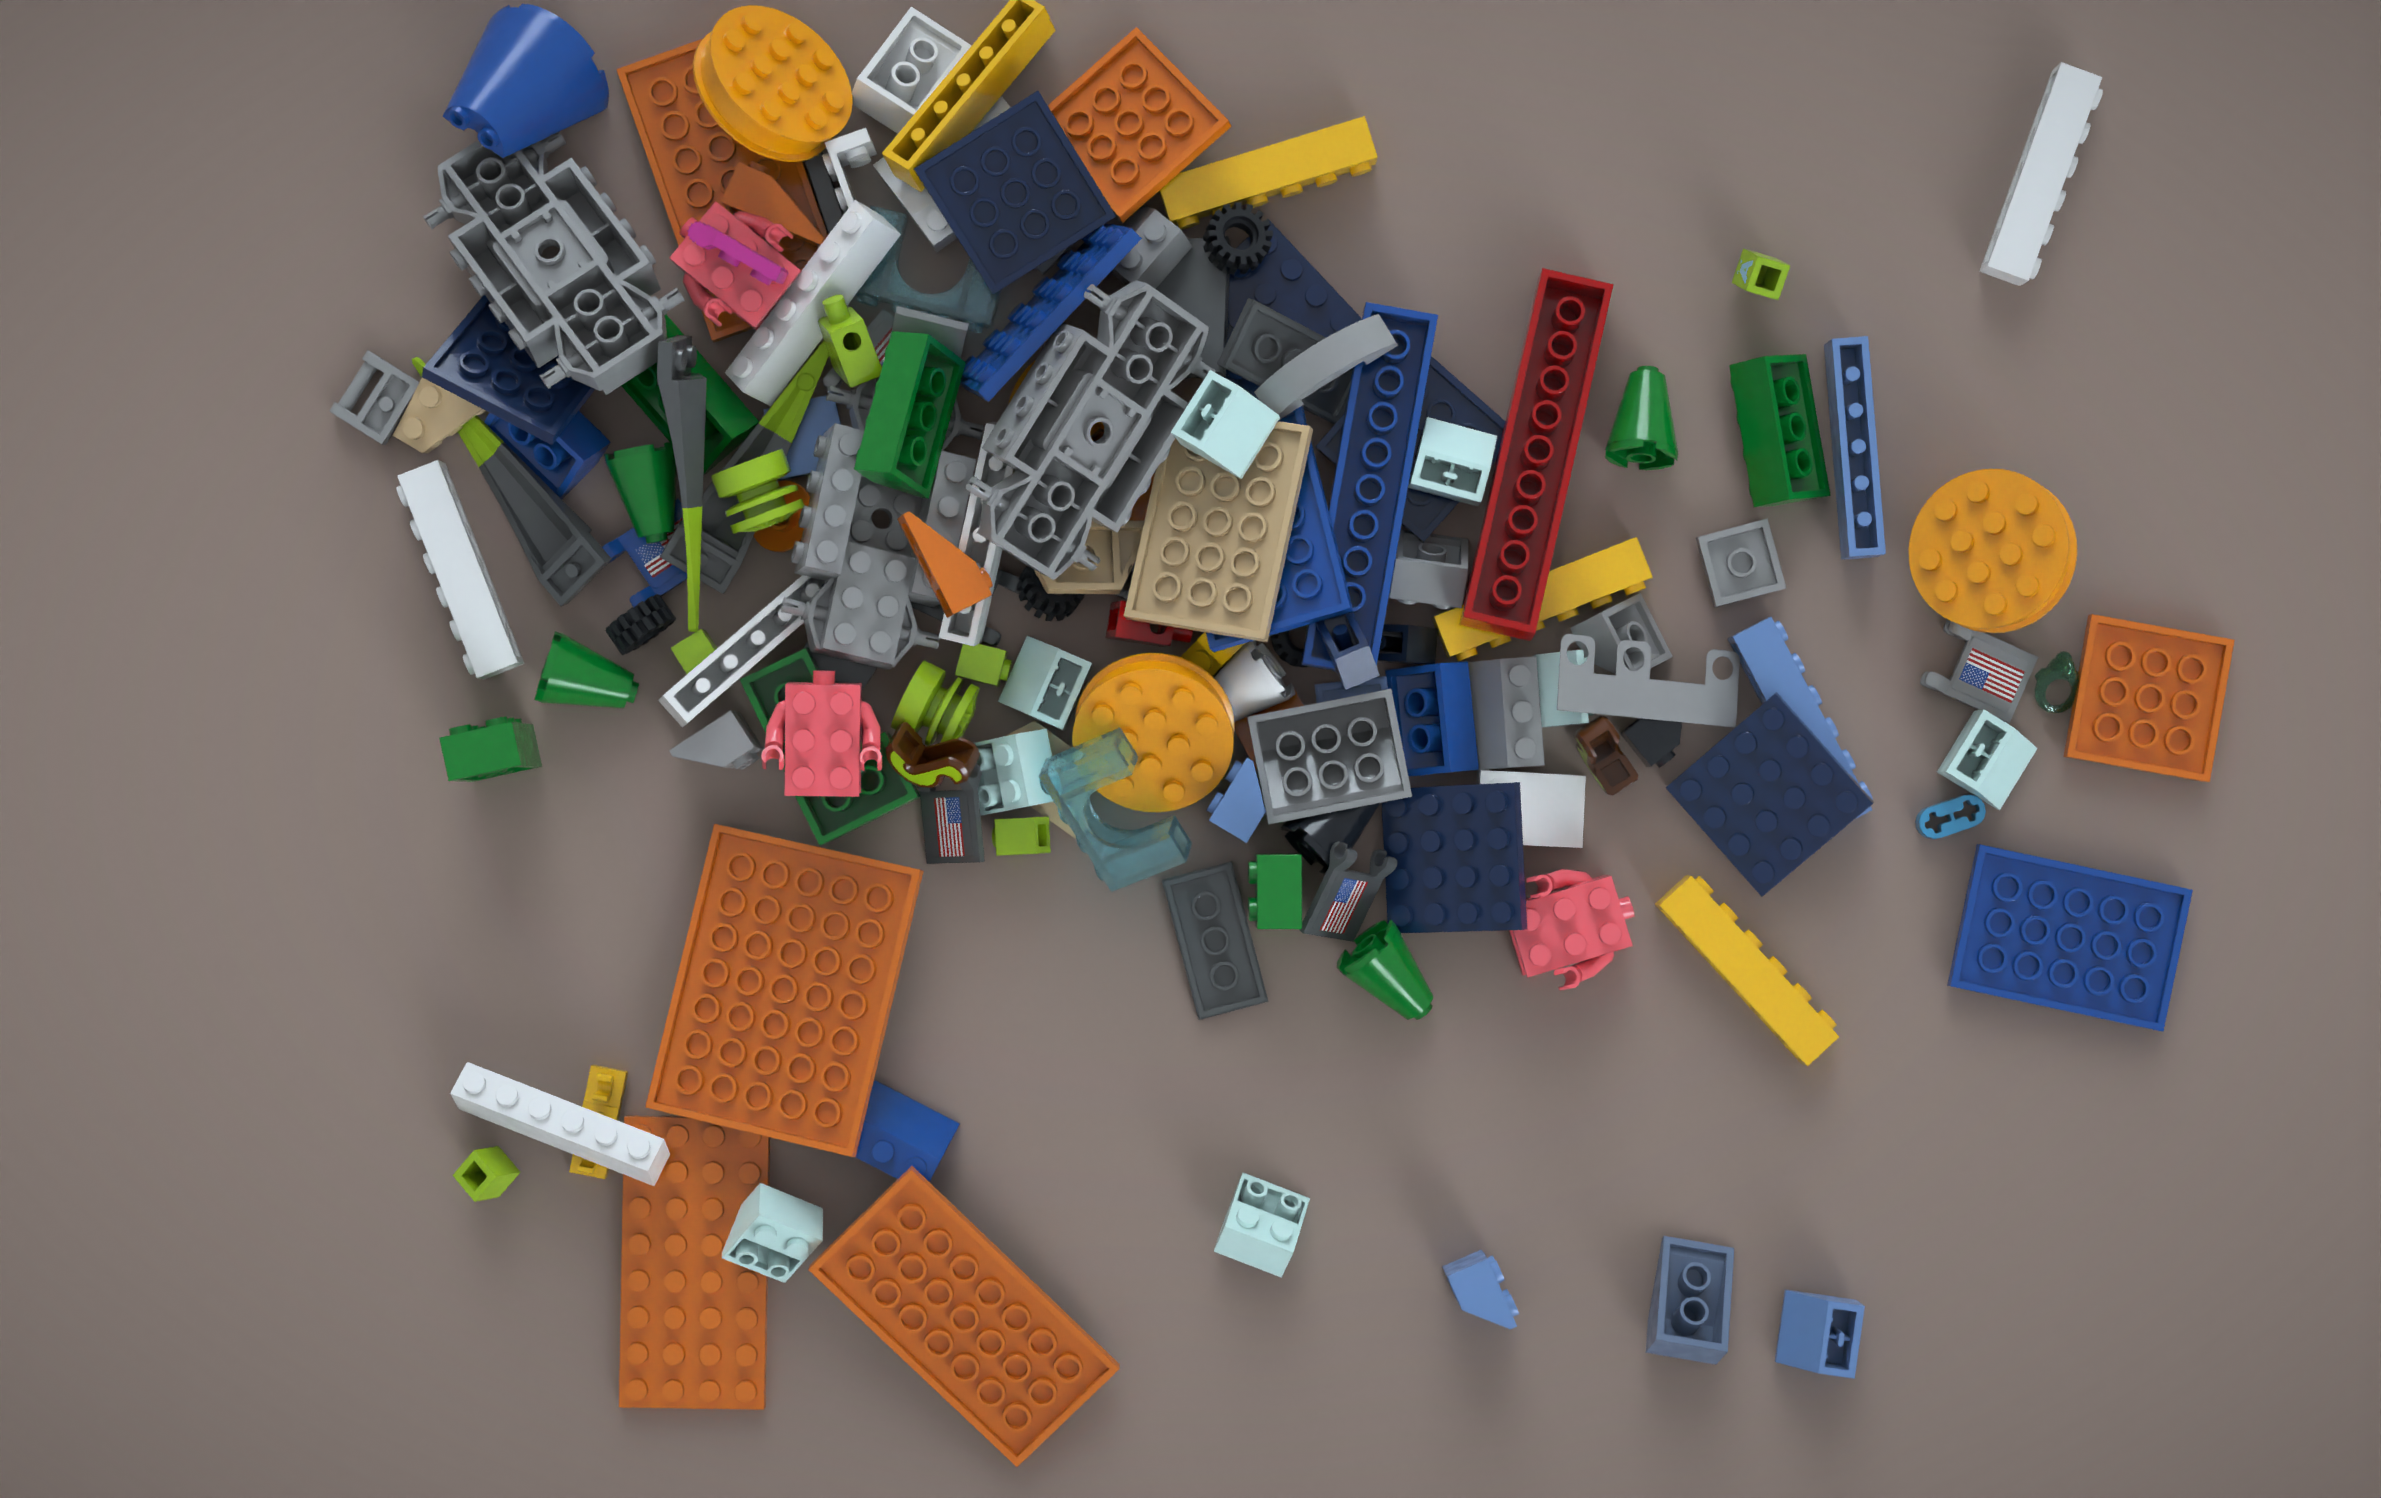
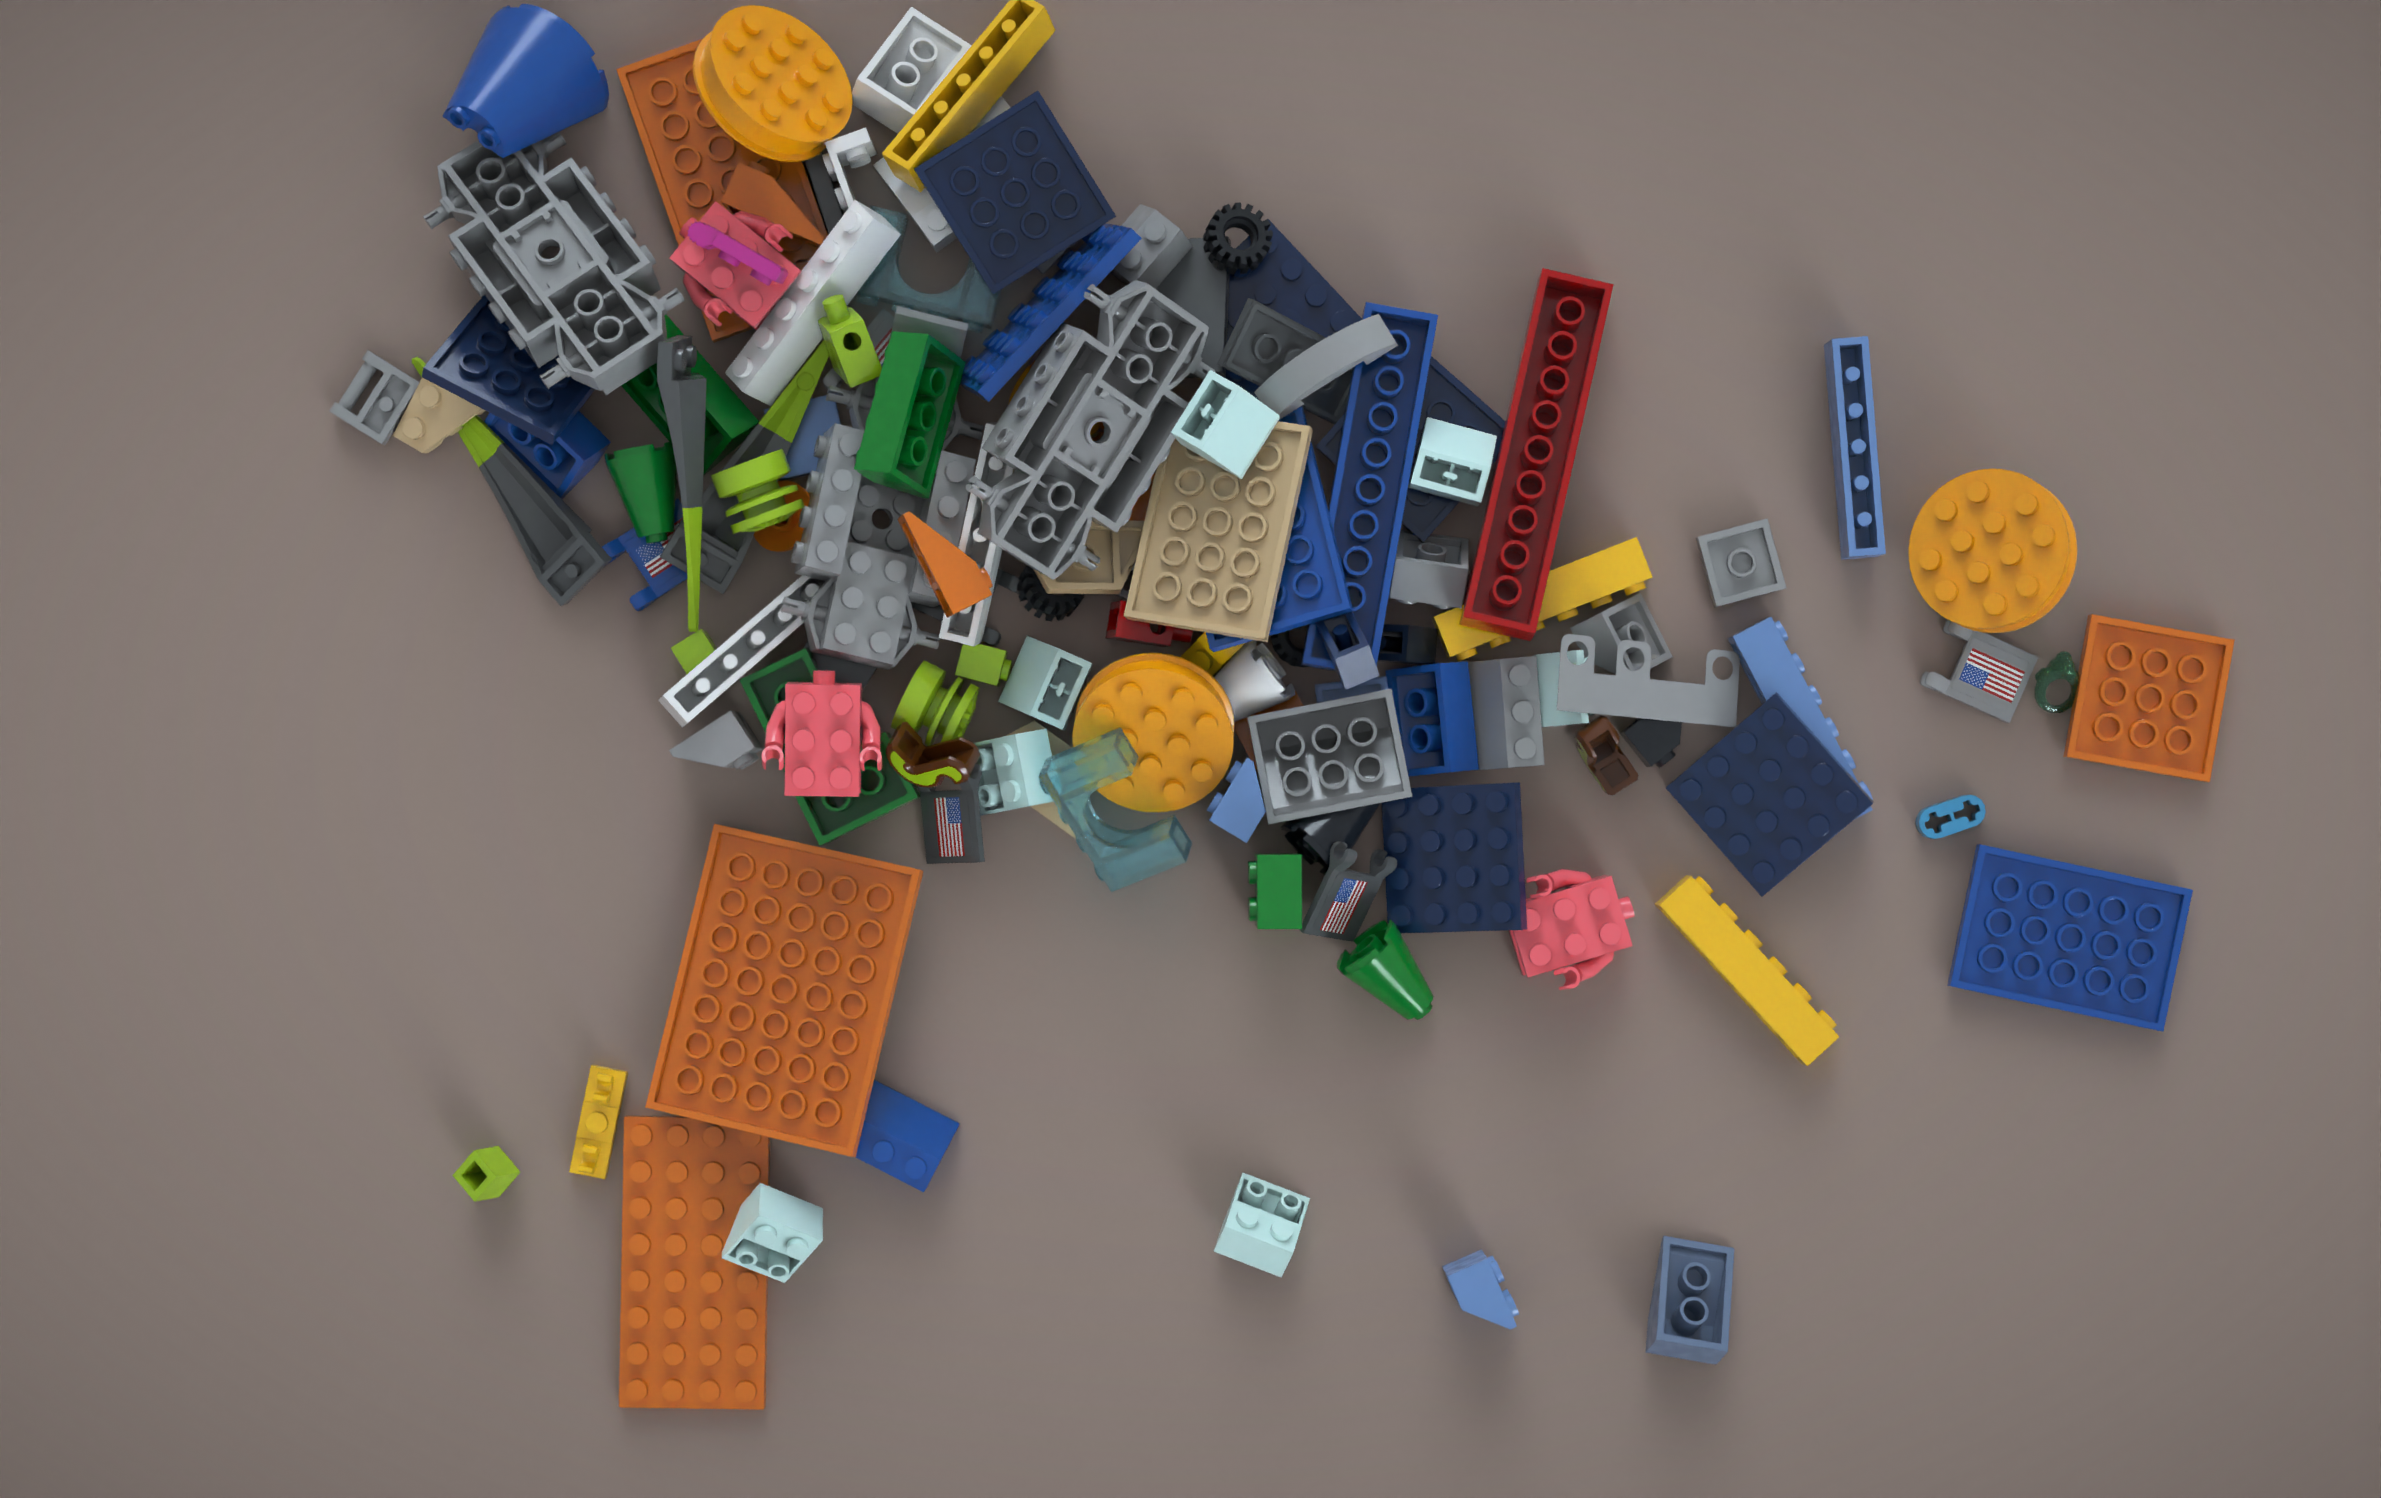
(459, 569): white brick -> none
(490, 750): green brick -> none
(560, 1123): white brick -> none
(583, 677): green cone -> none
(640, 624): black tyre -> none
(964, 1316): orange plate -> none
(1021, 836): lime brick -> none
(1136, 122): orange plate -> none
(1215, 940): dark grey tile -> none
(1270, 171): yellow brick -> none
(1549, 806): white slope -> none
(1643, 423): green cone -> none
(1760, 274): lime brick -> none
(1779, 430): green slope -> none
(1820, 1333): medium blue slope -> none
(1987, 758): light aqua slope -> none
(2041, 174): white brick -> none

